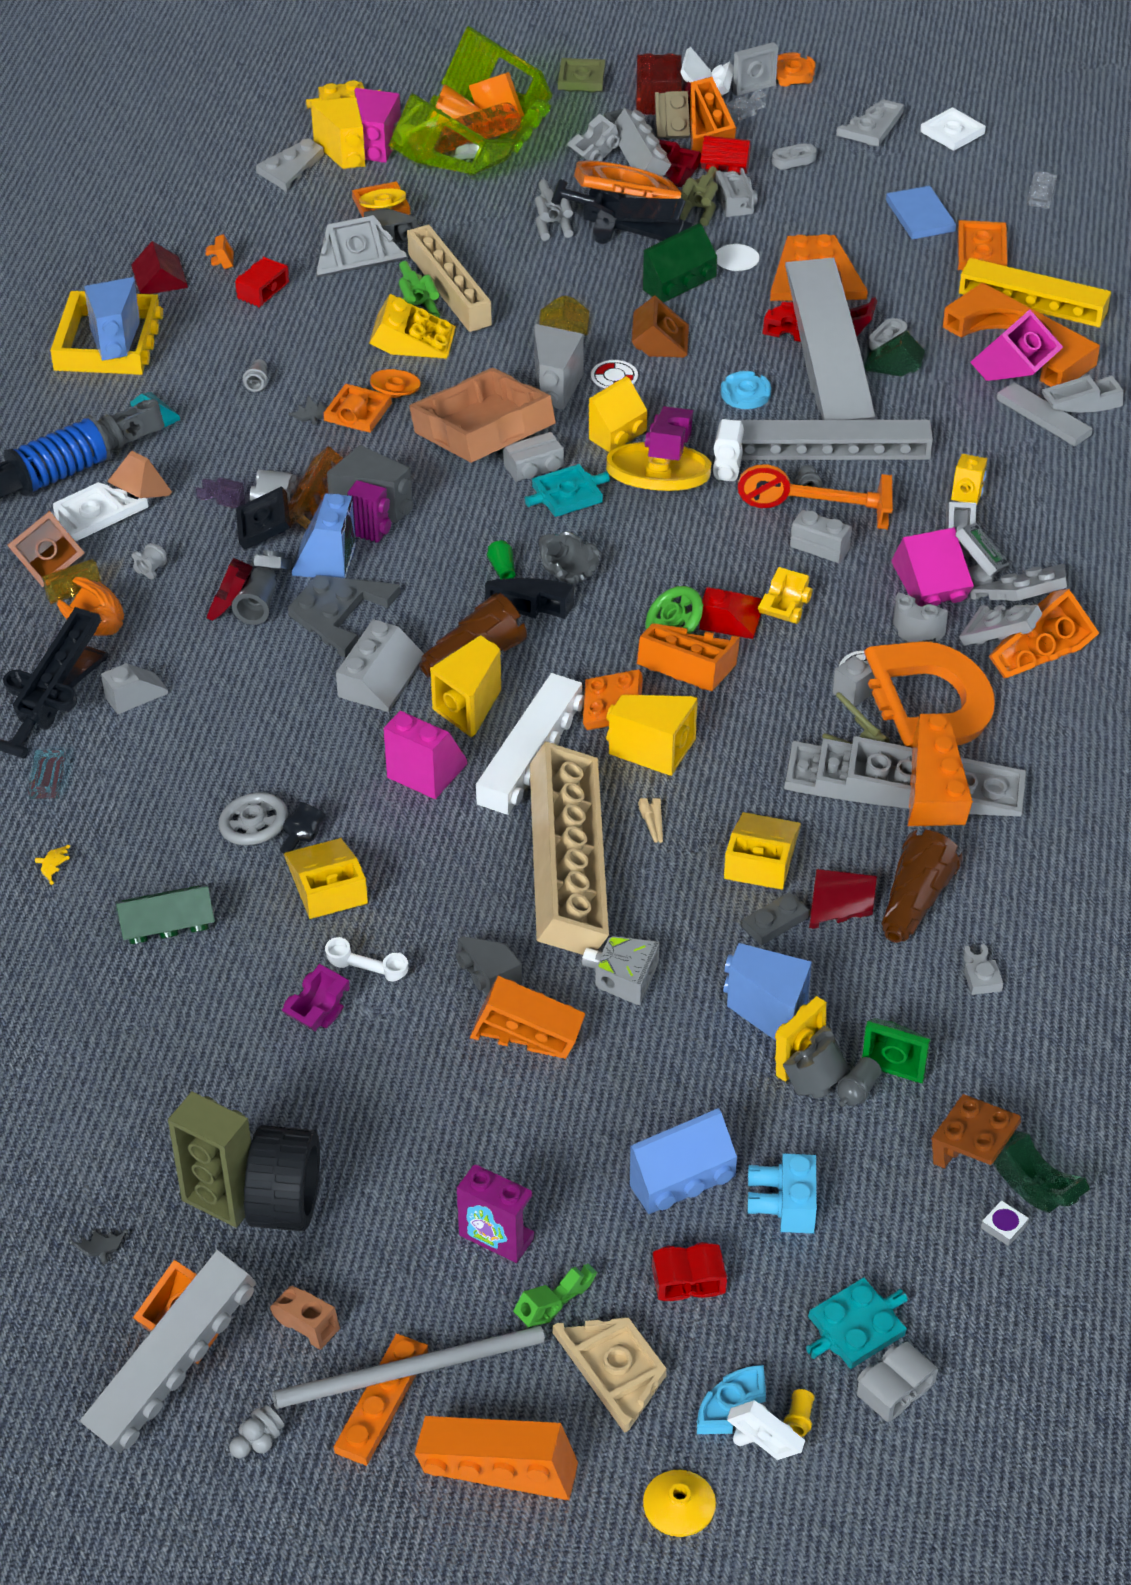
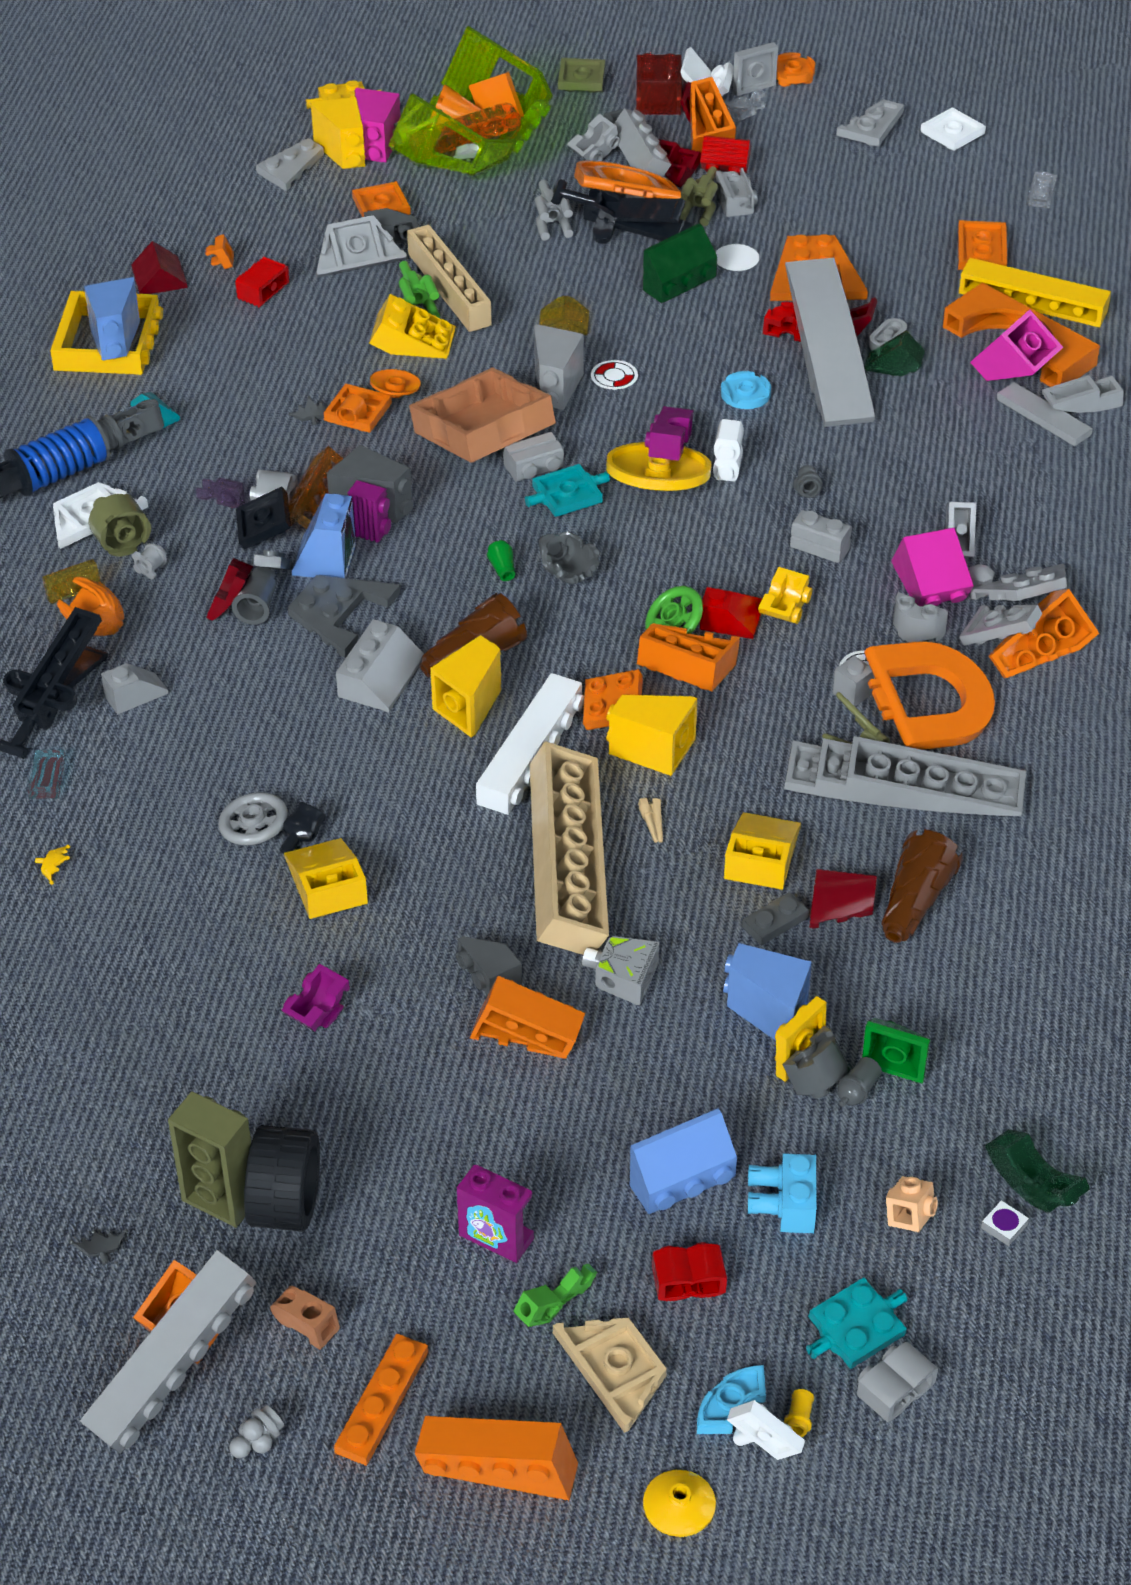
(45, 547): slope -> none
(119, 524): none -> olive brick
(139, 477): nougat slope -> none
(165, 913): slope -> none
(256, 376): light grey cone -> none
(339, 954): white bar -> none
(382, 198): yellow dish -> none
(407, 1367): light grey piece -> none
(421, 755): dark pink slope -> none
(534, 595): black slope -> none
(616, 415): yellow slope -> none
(659, 330): dark orange slope -> none
(672, 115): dark tan plate -> none
(769, 486): orange piece -> none
(793, 156): light grey plate -> none
(836, 440): light grey brick -> none
(911, 1203): none -> light nougat brick
(920, 212): medium blue tile -> none
(938, 778): orange wedge -> none
(969, 479): yellow head -> none
(974, 1131): dark orange bracket -> none
(981, 974): light grey plate -> none
(982, 549): light grey tile -> none

